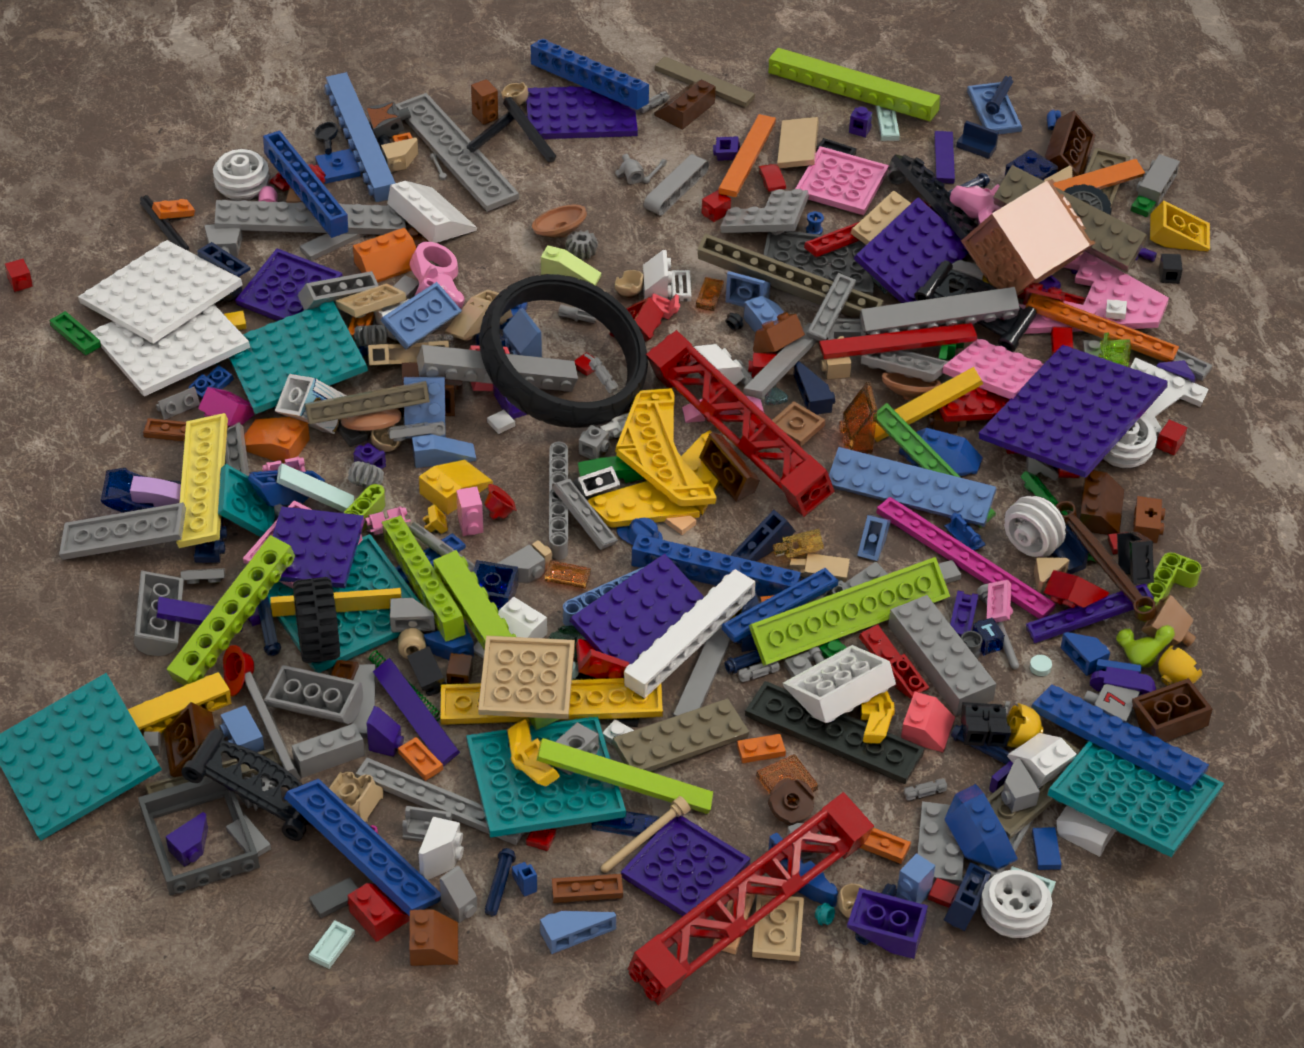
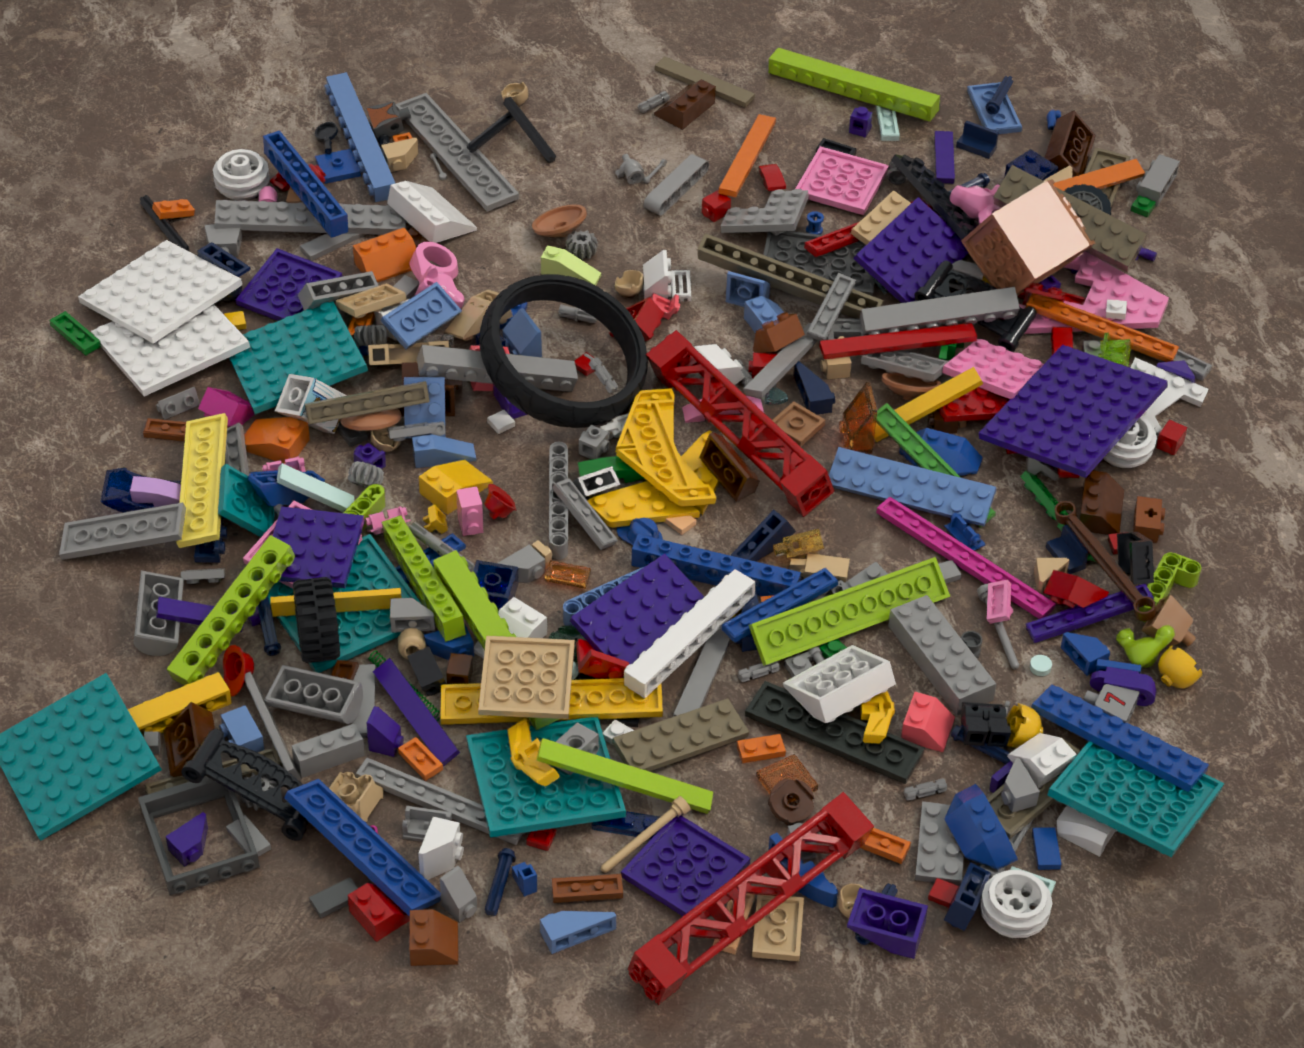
(18, 275): red brick -> none
(216, 379): blue slope -> none
(331, 944): light aqua tile -> none
(484, 101): dark orange brick -> none
(578, 114): dark purple plate -> none
(590, 74): blue brick -> none
(709, 294): clear orange plate -> none
(726, 148): dark purple brick -> none
(734, 321): black plate -> none
(740, 662): dark blue axle -> none
(798, 142): tan tile -> none
(825, 914): teal plate -> none
(873, 537): medium blue slope -> none
(905, 674): red slope -> none
(915, 879): medium blue brick -> none
(963, 612): dark purple plate -> none
(991, 635): clear blue brick -> none
(1035, 526): white wheel -> none
(1170, 268): black brick -> none
(1172, 710): reddish brown slope -> none
(1178, 229): yellow slope -> none

